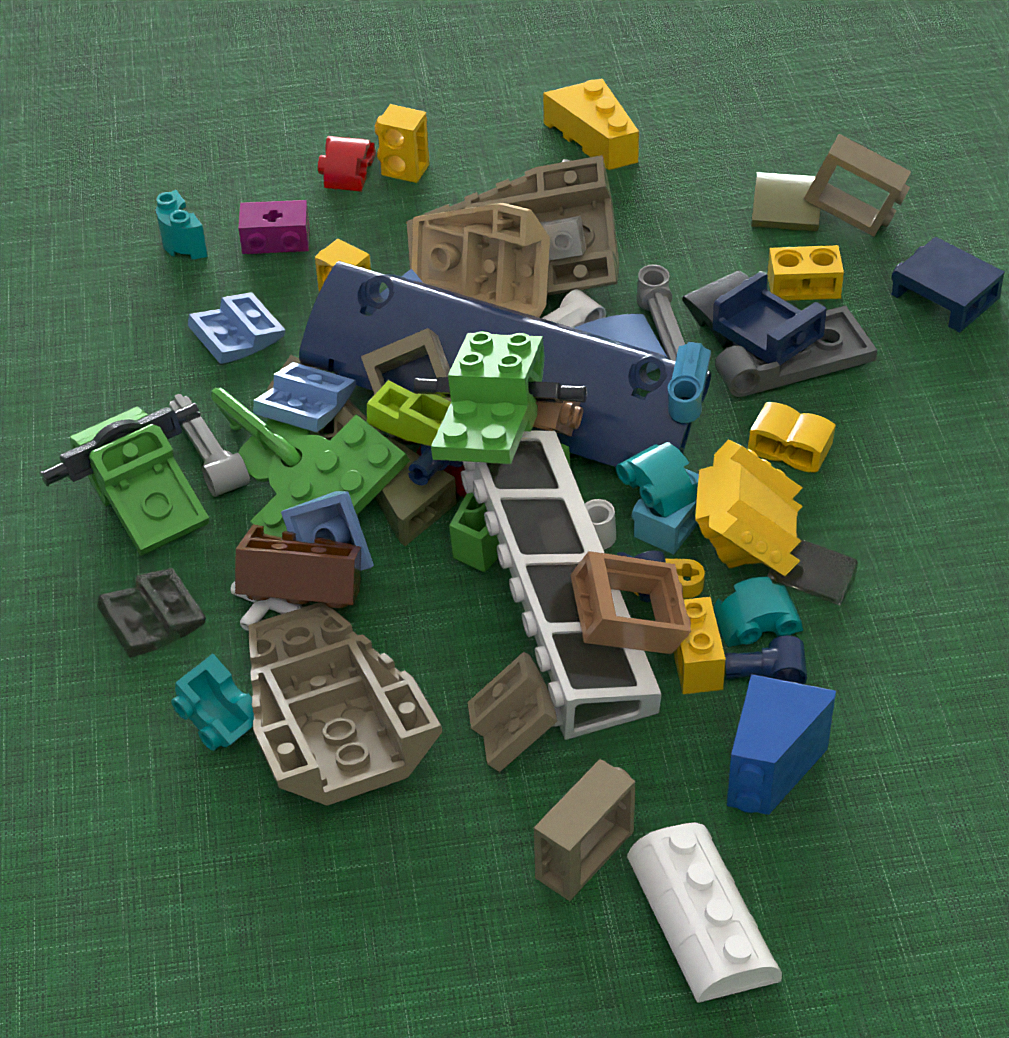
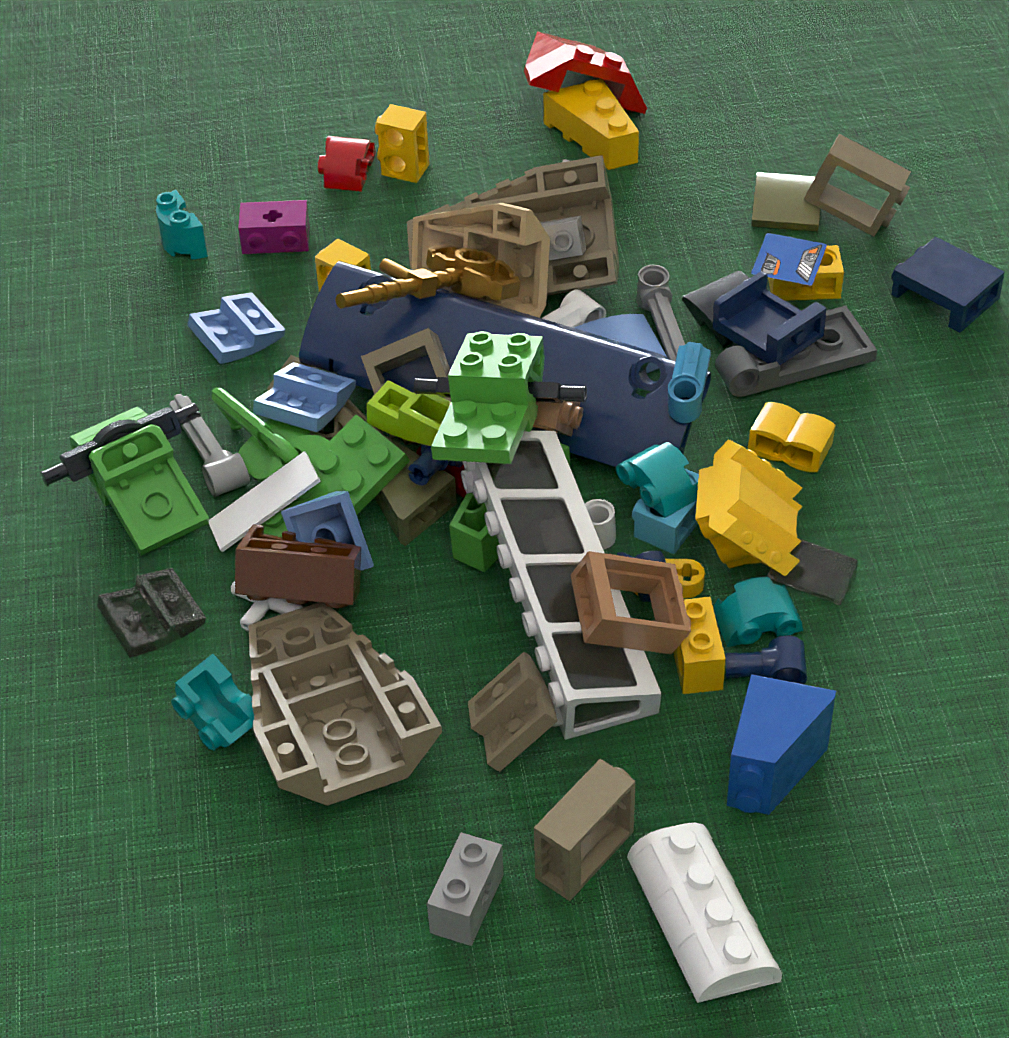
(264, 501): none -> white piece
(463, 270): none -> pearl gold bar
(465, 889): none -> light grey brick
(555, 55): none -> red wedge
(789, 259): none -> sticker

